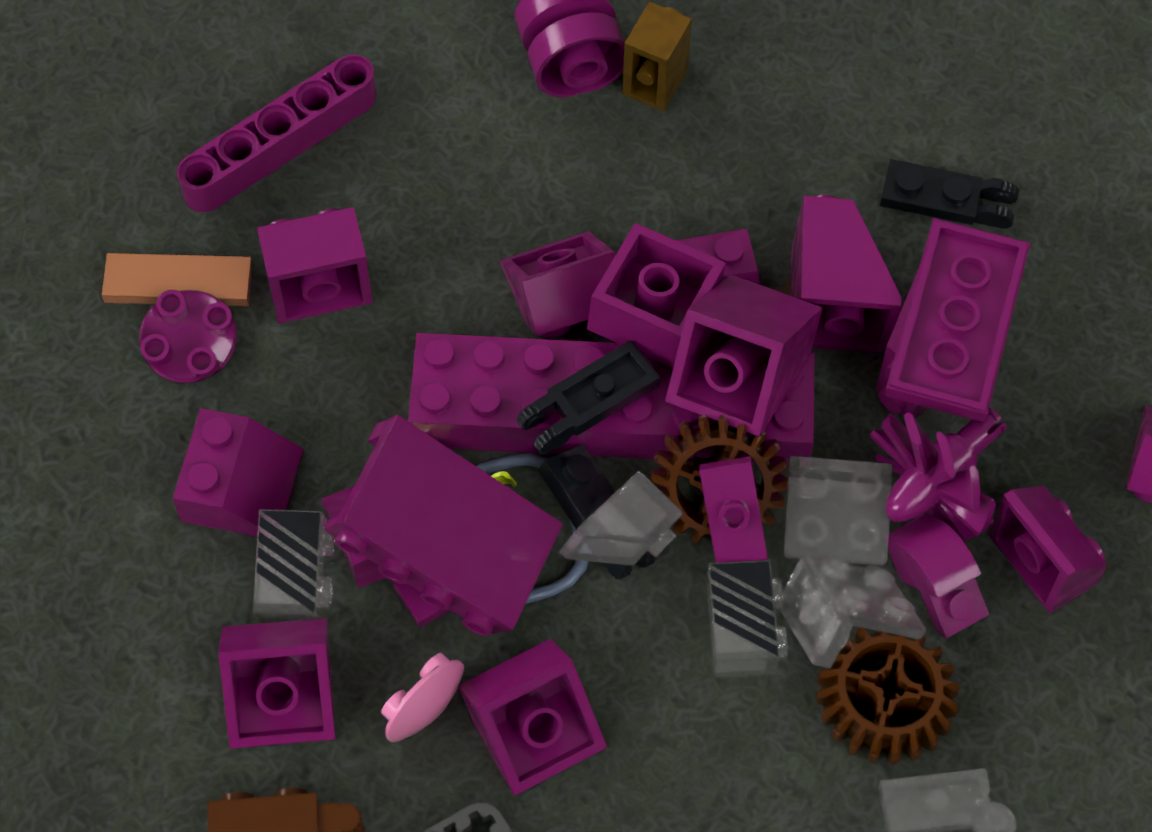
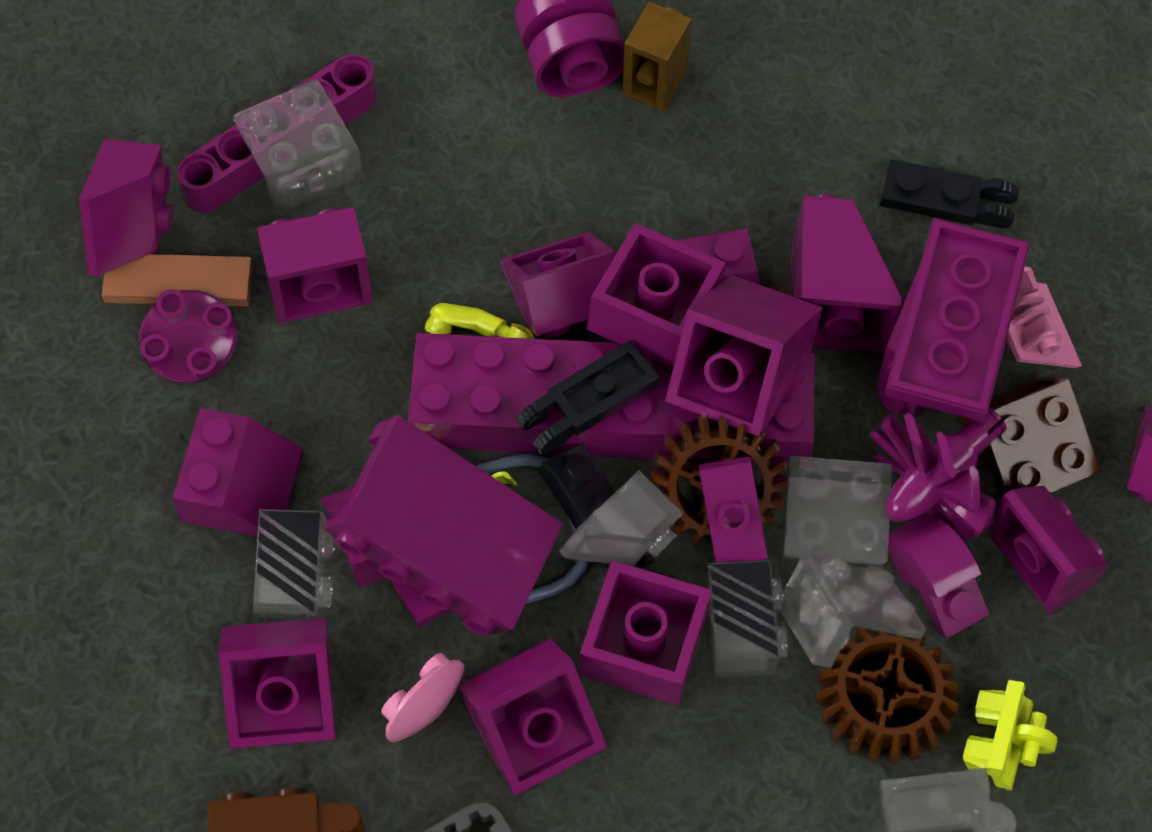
(124, 205): none -> magenta slope
(299, 145): none -> clear bracket
(446, 314): none -> neon yellow arm
(644, 633): none -> magenta brick
(1011, 715): none -> neon yellow hips
(1037, 328): none -> bright pink hinge
(1043, 437): none -> bracket

